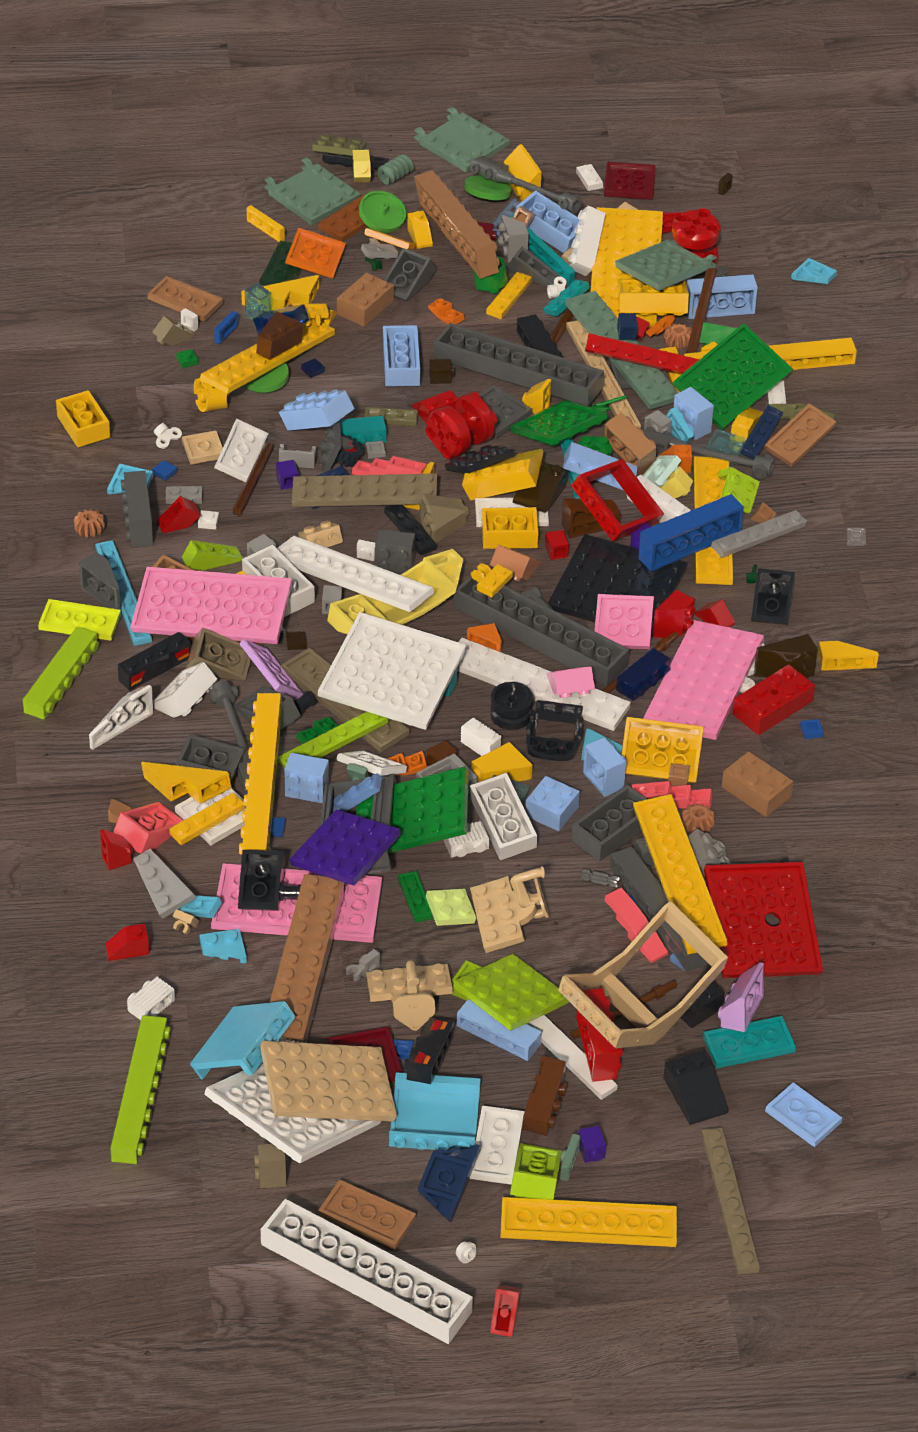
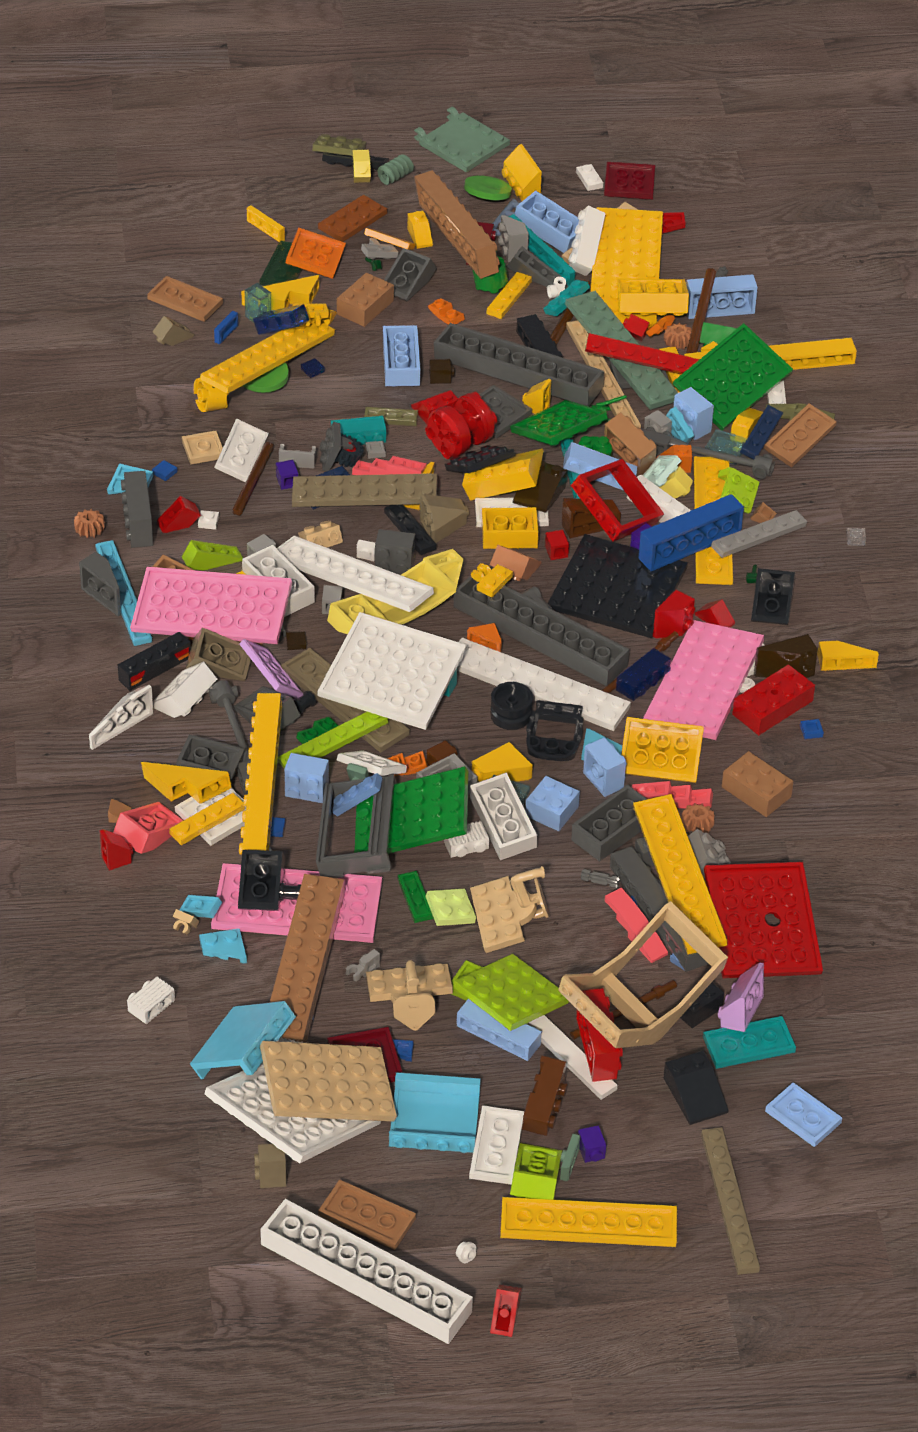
(60, 673): lime brick -> none
(66, 616): neon yellow plate -> none
(83, 418): yellow brick -> none
(128, 943): red slope -> none
(139, 1090): lime brick -> none
(162, 884): light grey wing -> none
(166, 435): white piece -> none
(187, 358): green plate -> none
(189, 319): white plate -> none
(192, 493): light grey hinge -> none
(279, 335): reddish brown wedge -> none
(312, 193): sand green plate -> none
(316, 410): light blue brick -> none
(345, 847): dark purple plate -> none
(382, 211): bright green piece -> none
(429, 1050): black brick -> none
(447, 1178): dark blue wing -> none
(479, 737): white brick -> none
(499, 173): dark grey bar -> none
(524, 215): medium nougat slope -> none
(571, 680): bright pink slope -> none
(625, 619): bright pink plate -> none
(627, 326): dark blue brick -> none
(664, 264): sand green plate -> none
(678, 774): medium nougat slope -> none
(697, 232): red wheel -> none
(725, 184): dark brown tile -> none
(814, 272): medium azure wing -> none

